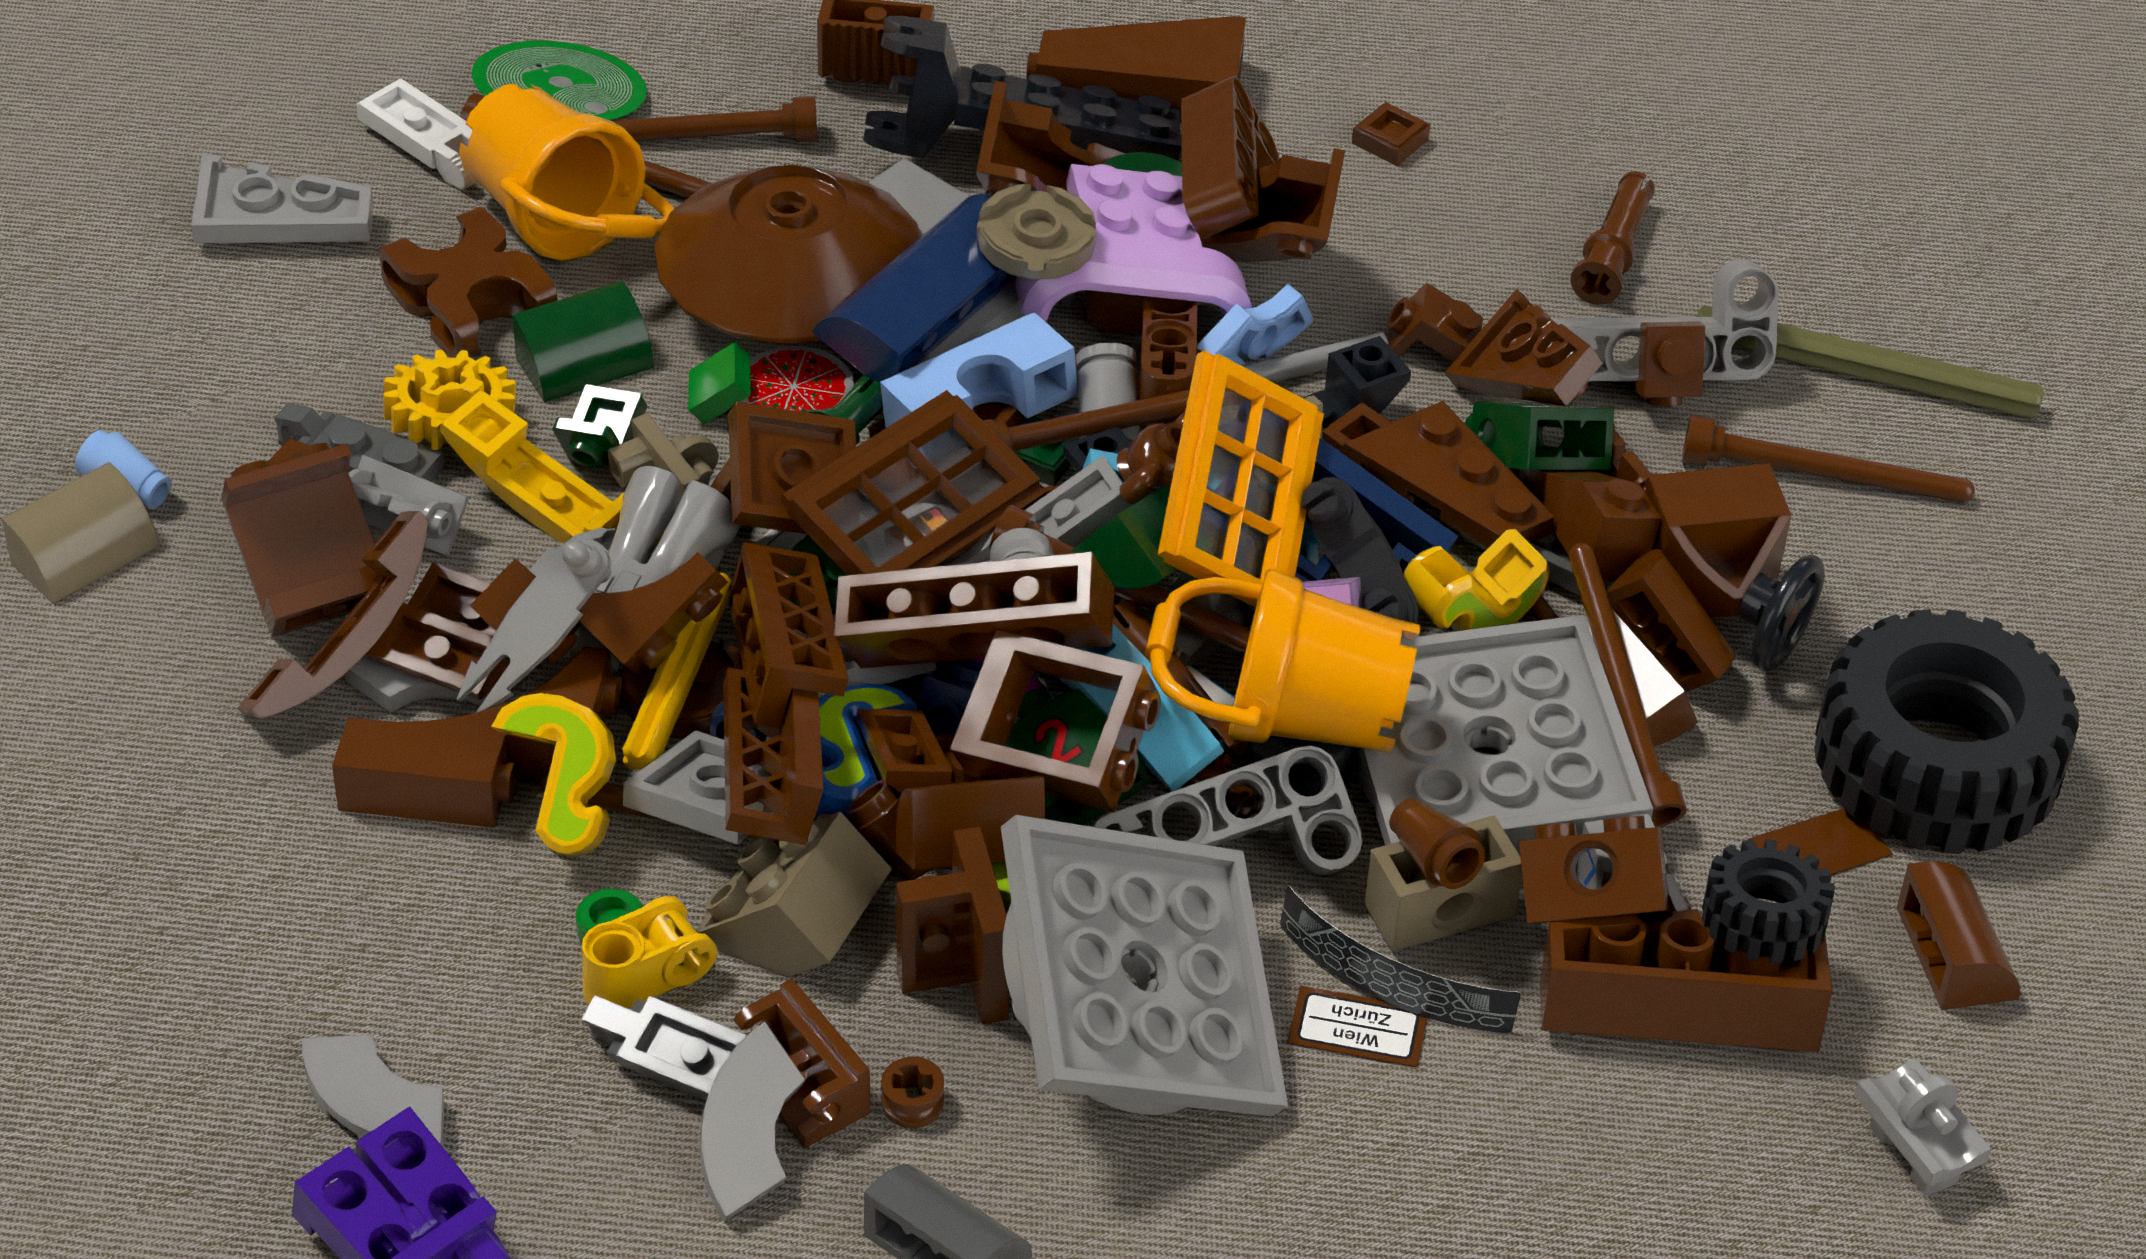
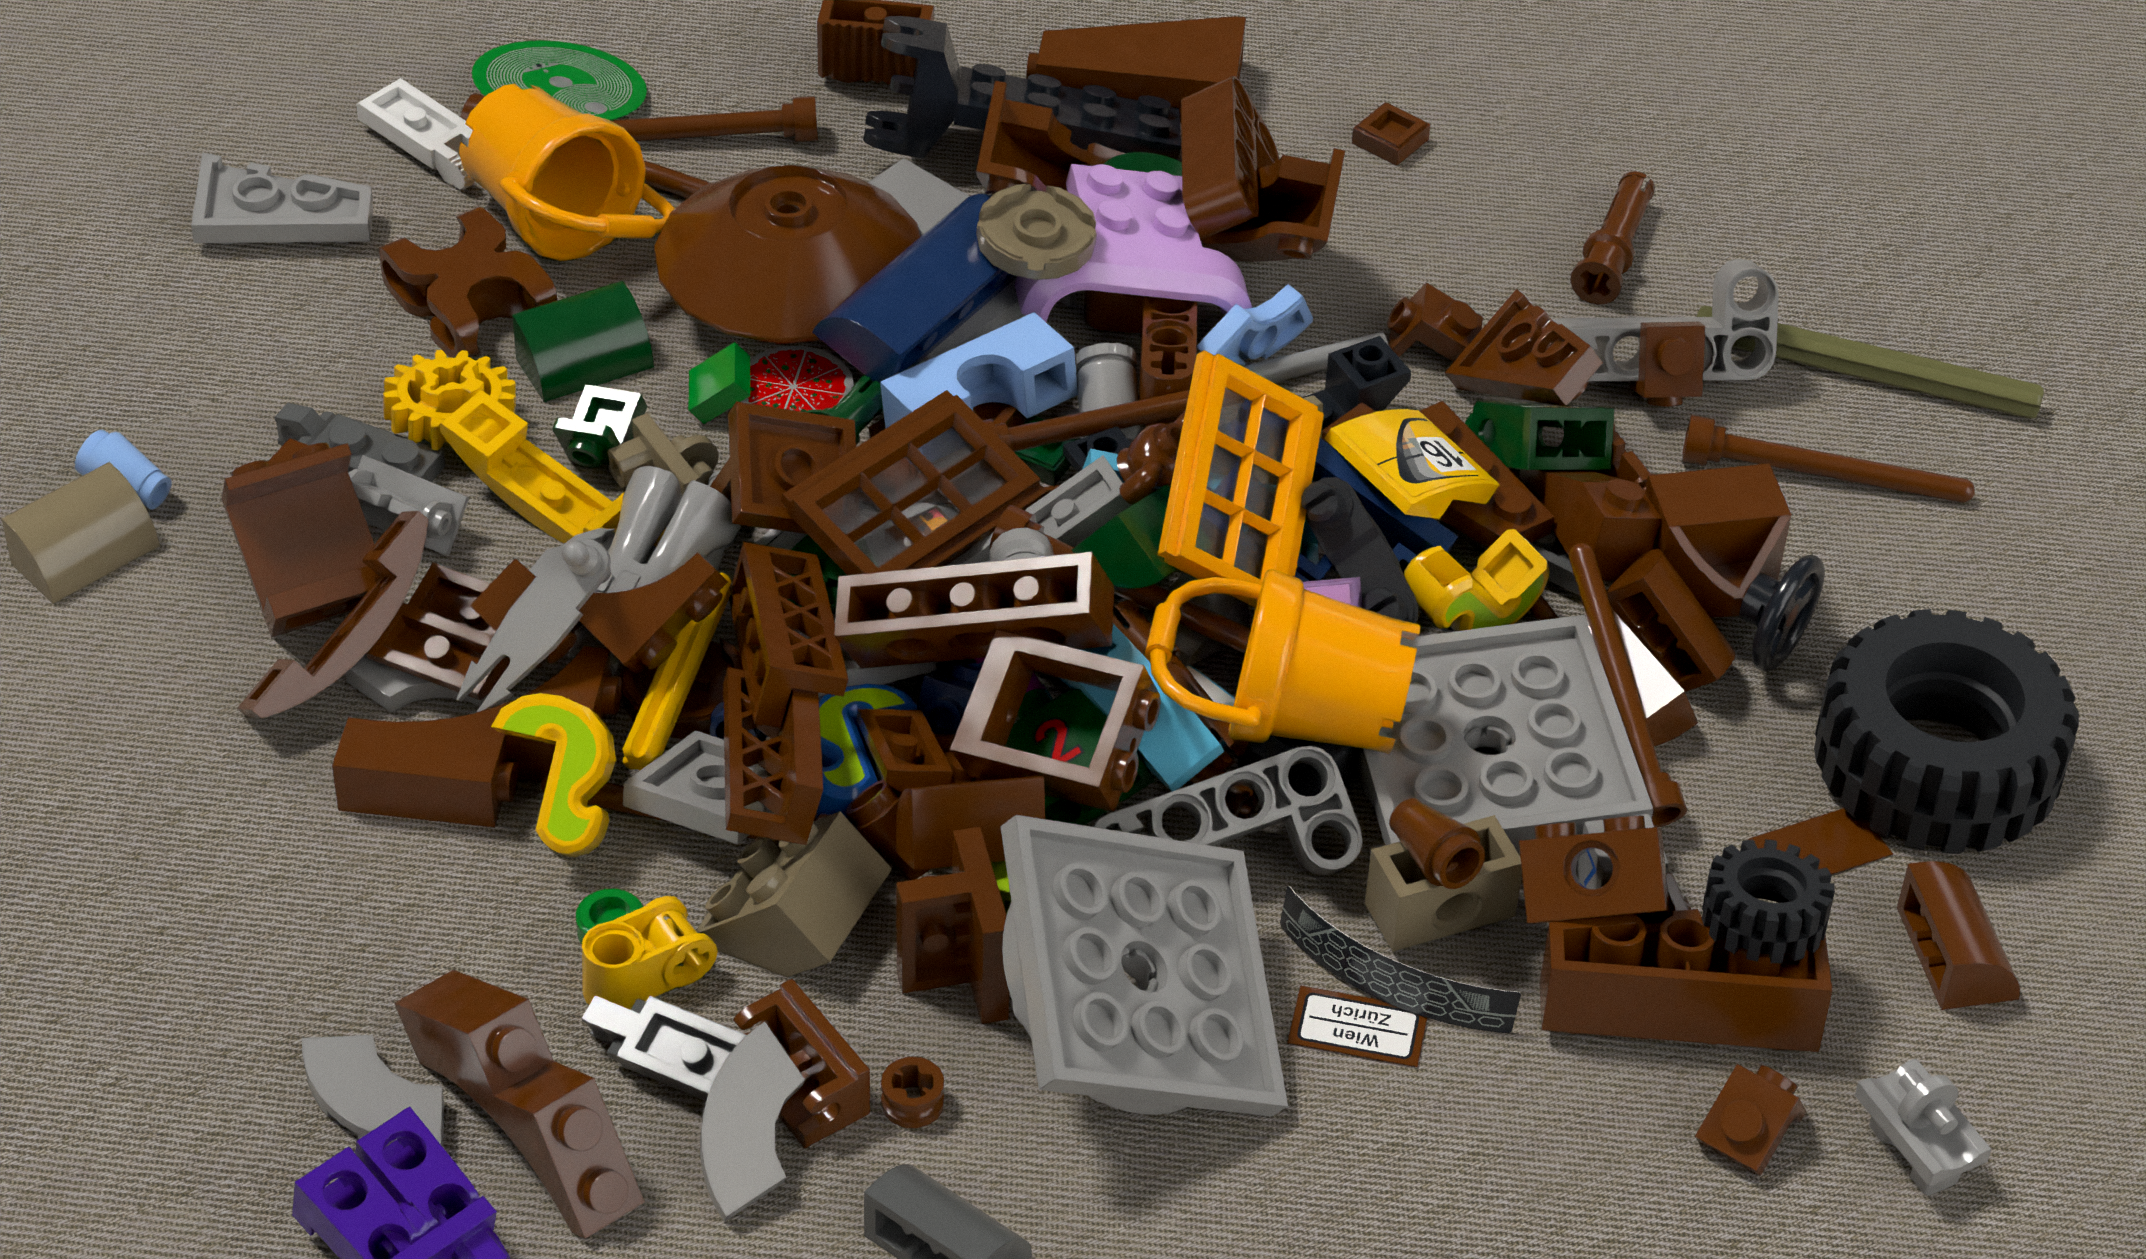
(551, 1112): none -> reddish brown arch
(1411, 461): none -> yellow slope
(1751, 1117): none -> reddish brown bracket

